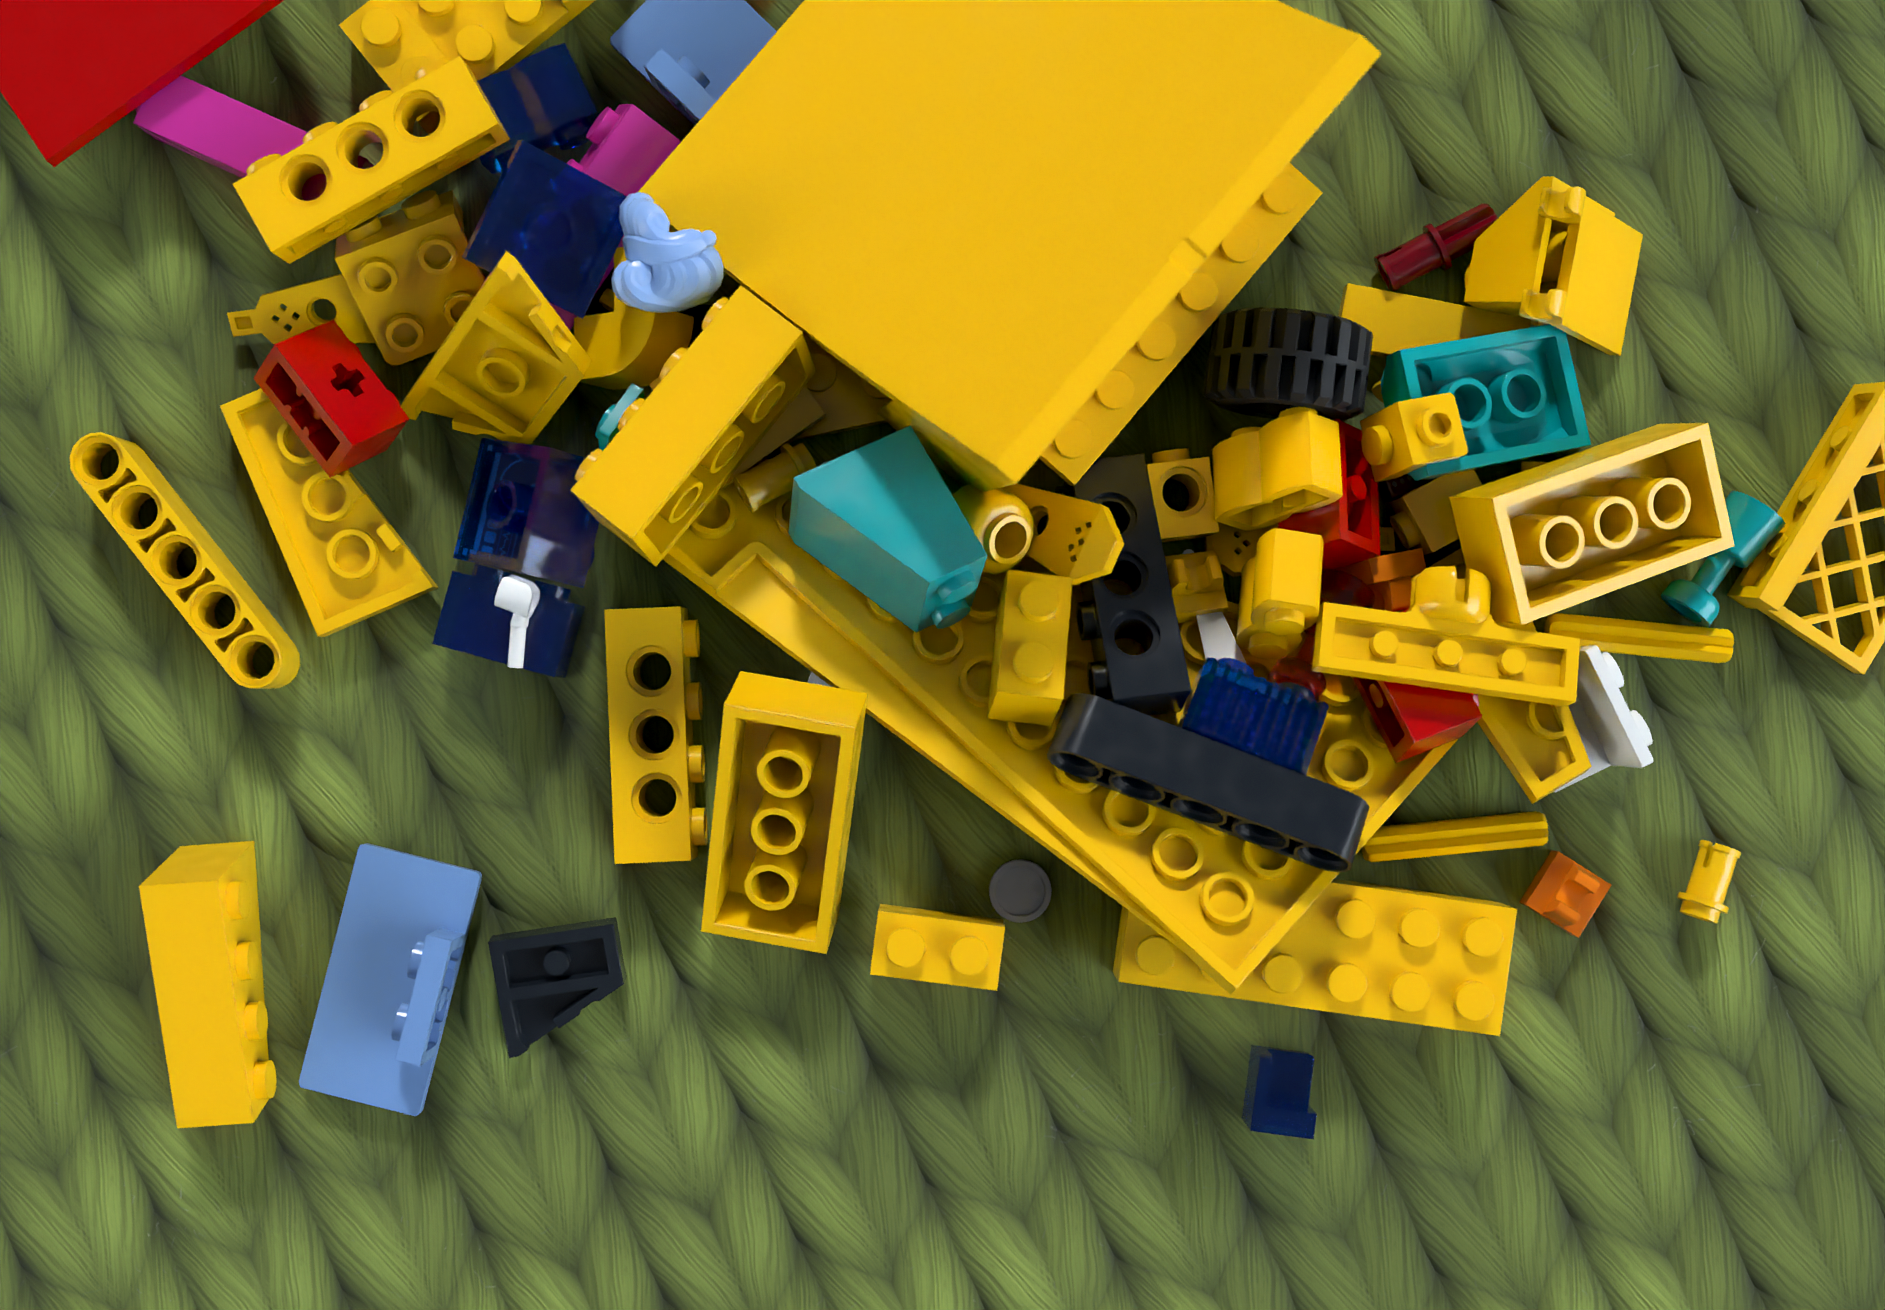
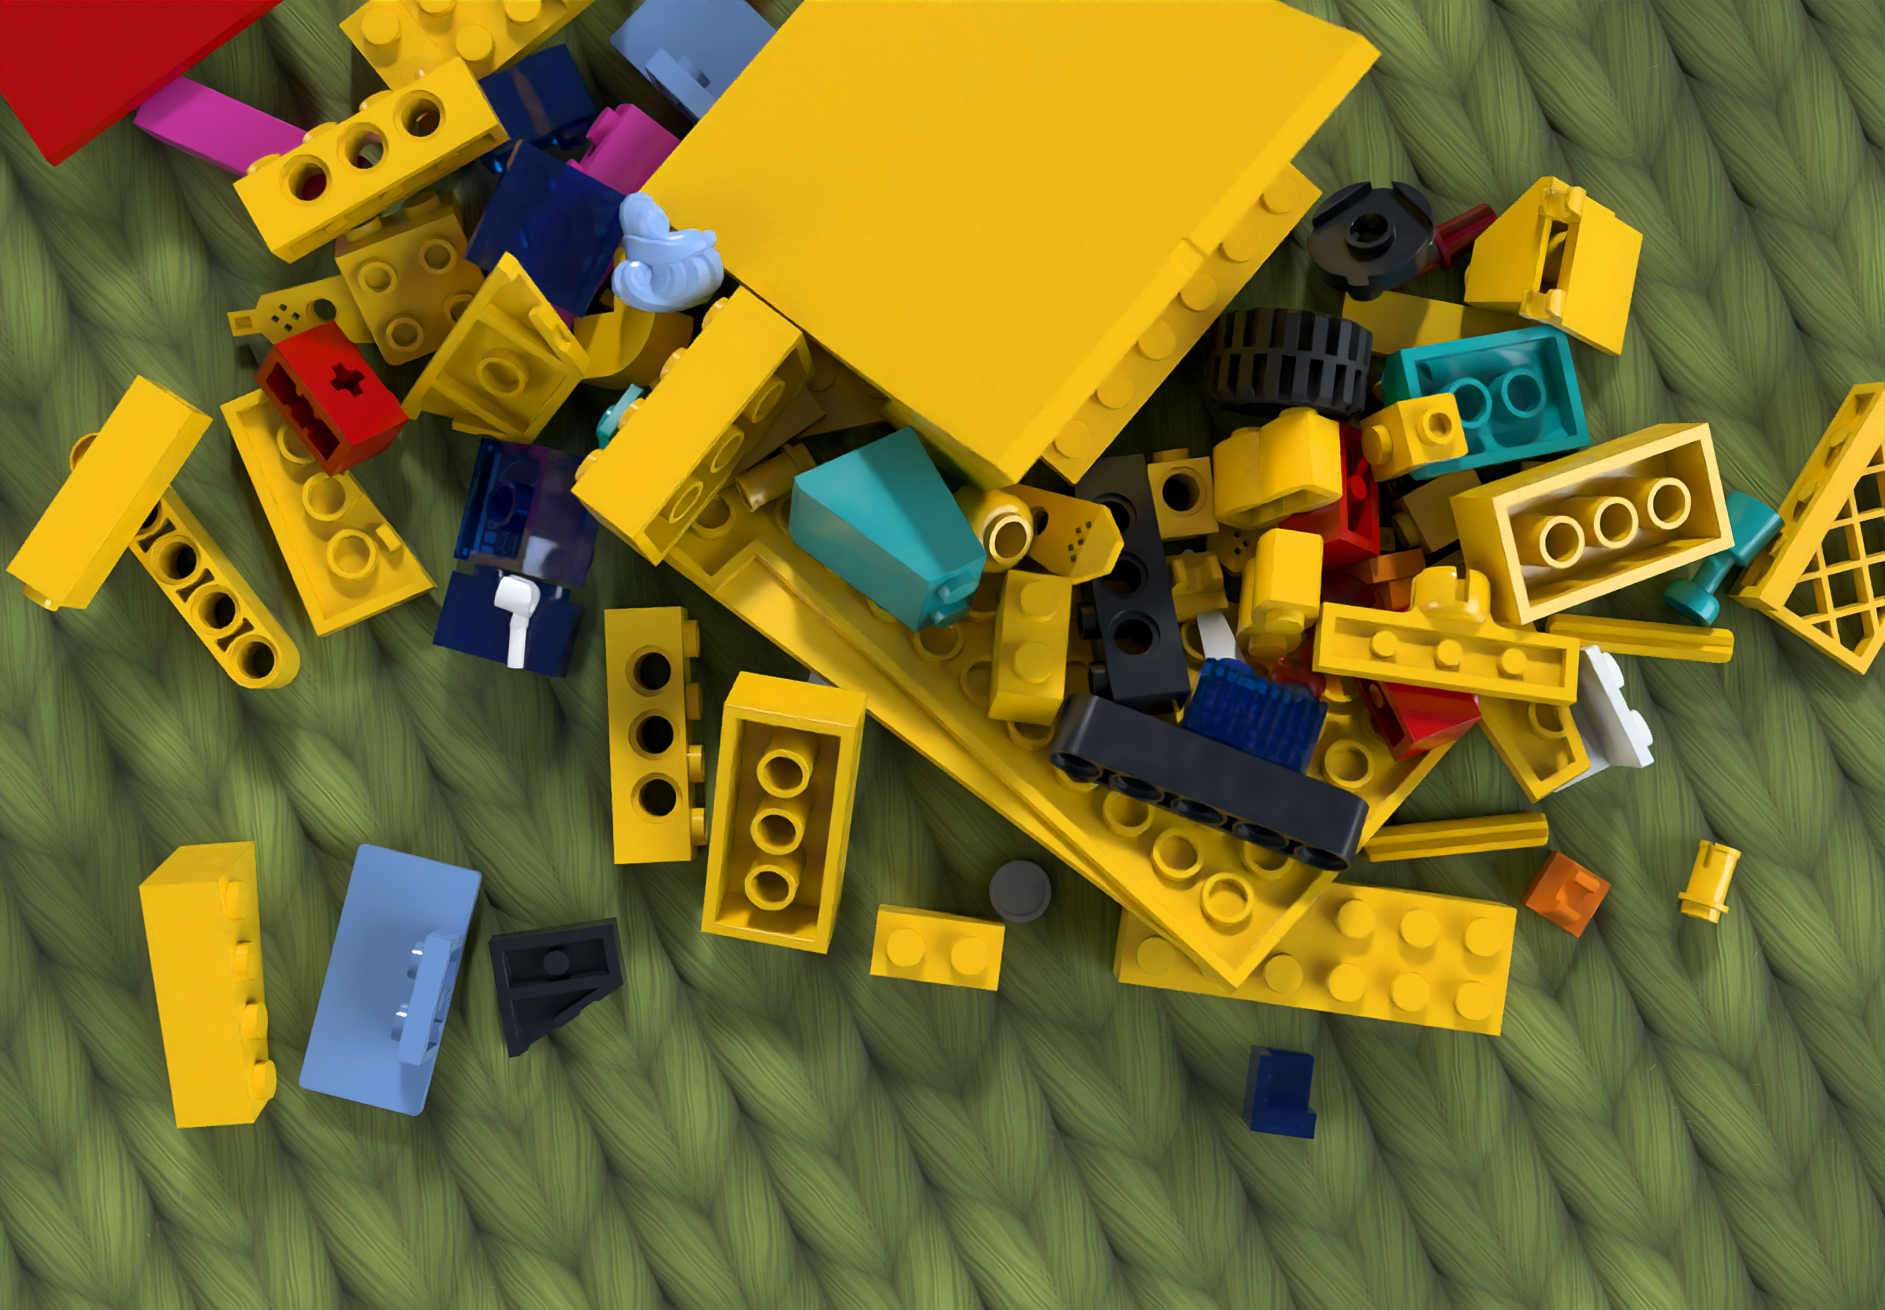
(108, 496): none -> yellow brick
(1376, 266): none -> black plate

